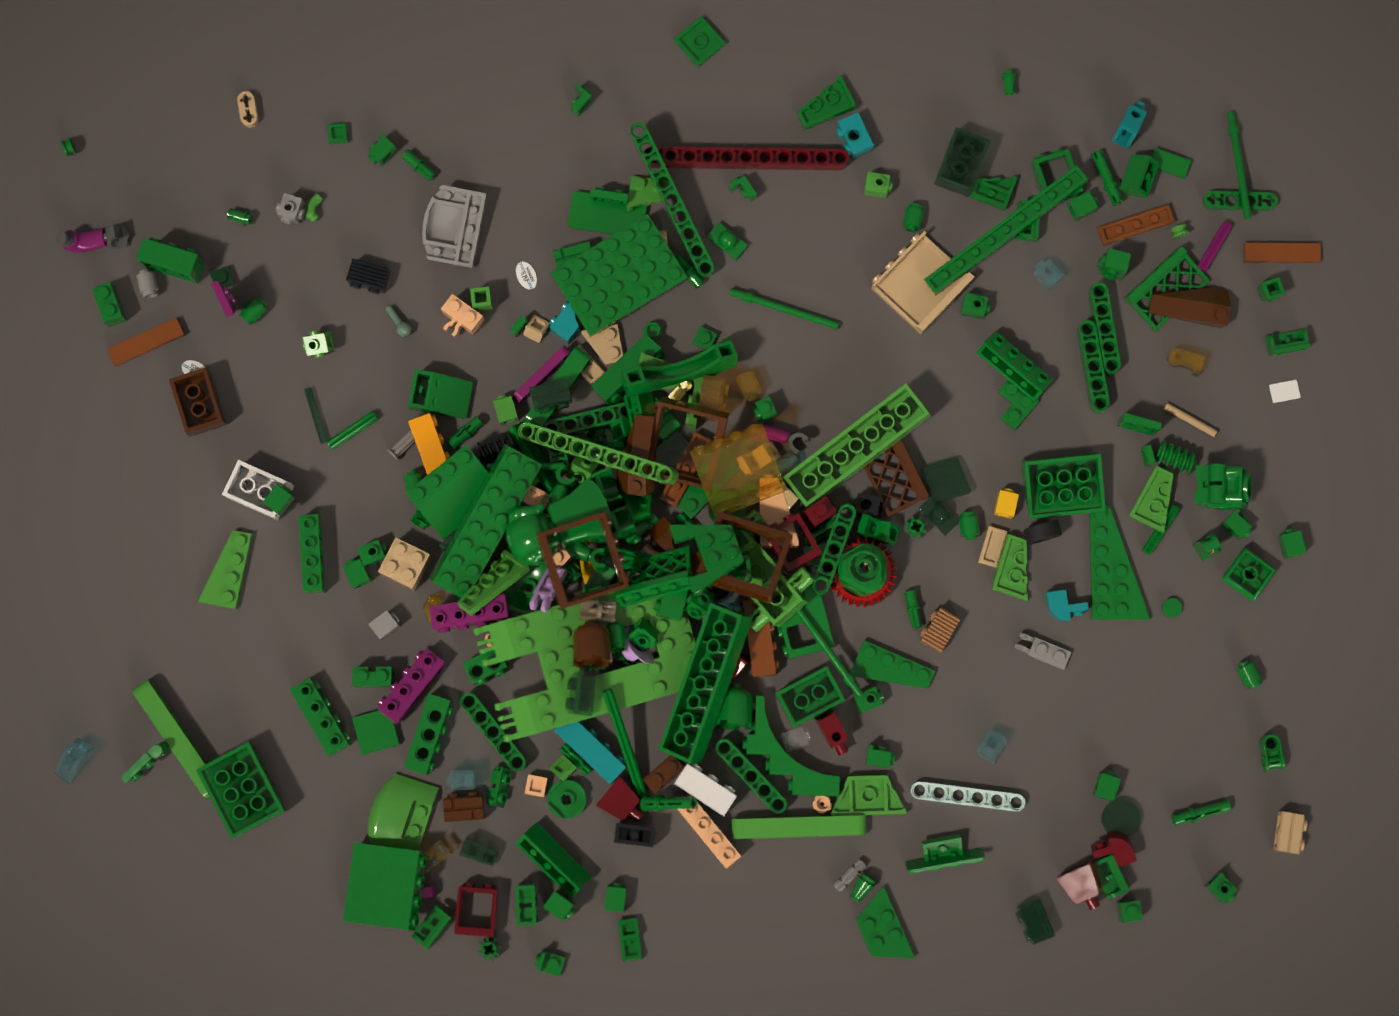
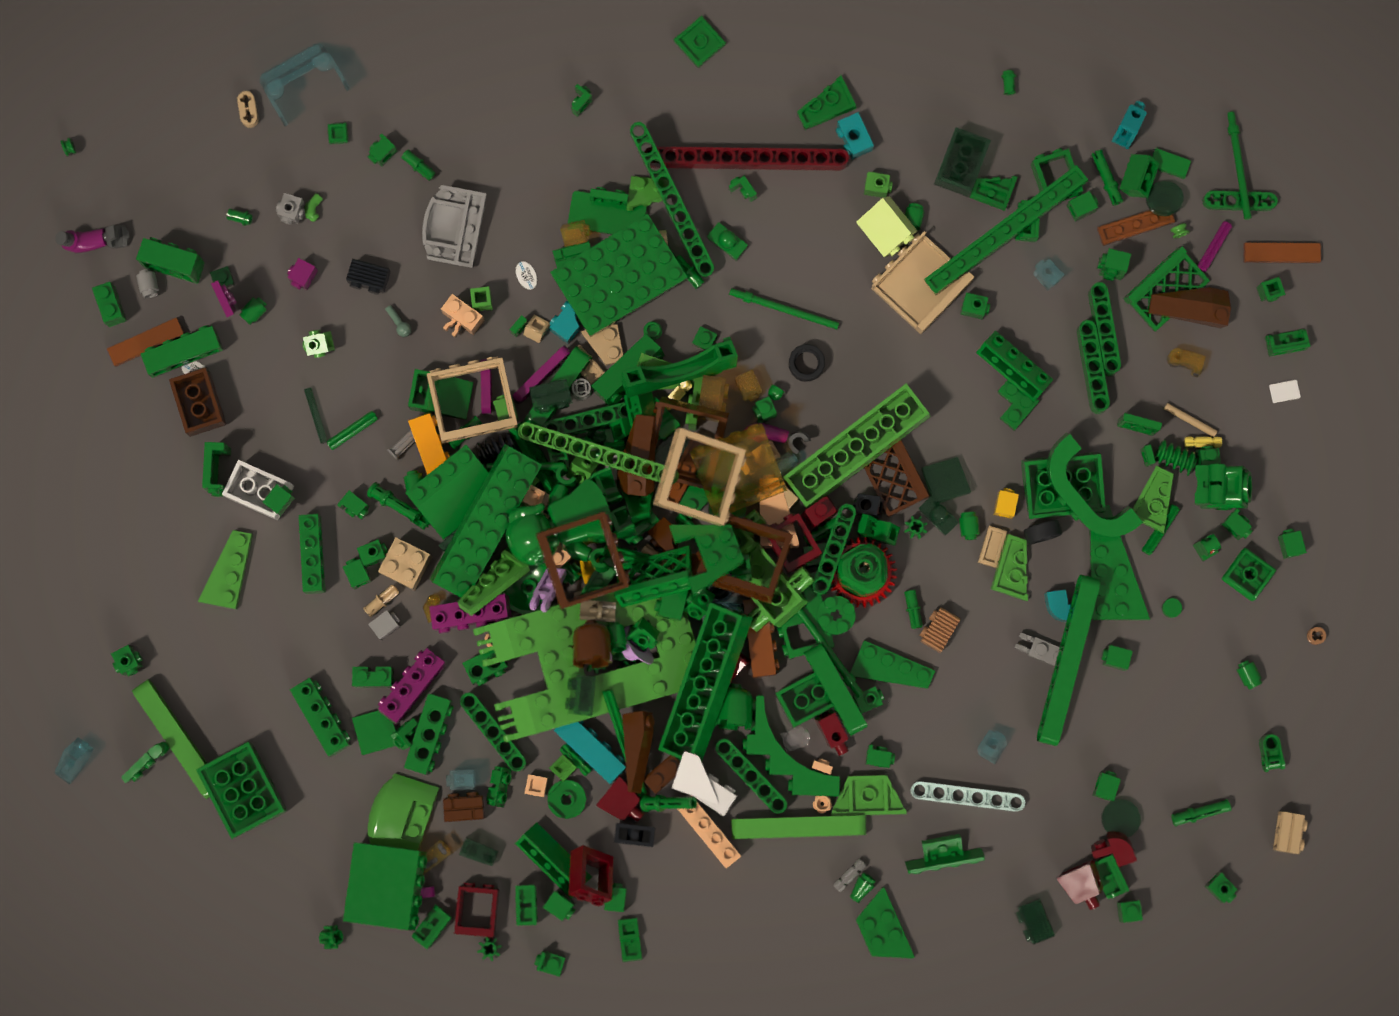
(122, 656): none -> green brick
(181, 351): none -> green brick
(212, 451): none -> green panel
(301, 274): none -> magenta brick
(314, 56): none -> clear light blue windscreen
(331, 937): none -> green gear
(353, 505): none -> green brick
(381, 600): none -> tan axle
(387, 498): none -> green pin
(402, 733): none -> green bracket
(472, 367): none -> tan window
(486, 390): none -> magenta beam
(575, 233): none -> clear yellow brick
(581, 389): none -> light grey wheel
(604, 862): none -> dark red window
(637, 740): none -> reddish brown wedge
(670, 469): none -> tan window
(693, 779): none -> white sticker
(775, 392): none -> green hinge
(792, 364): none -> black tyre
(822, 766): none -> light nougat plate
(835, 689): none -> green beam
(845, 609): none -> green plate
(887, 227): none -> yellowish green brick
(1057, 462): none -> green arch
(1068, 660): none -> green beam
(1116, 657): none -> green brick
(1165, 198): none -> clear green tile
(1200, 442): none -> light yellow axle
(1208, 455): none -> green brick
(1317, 641): none -> medium nougat bush

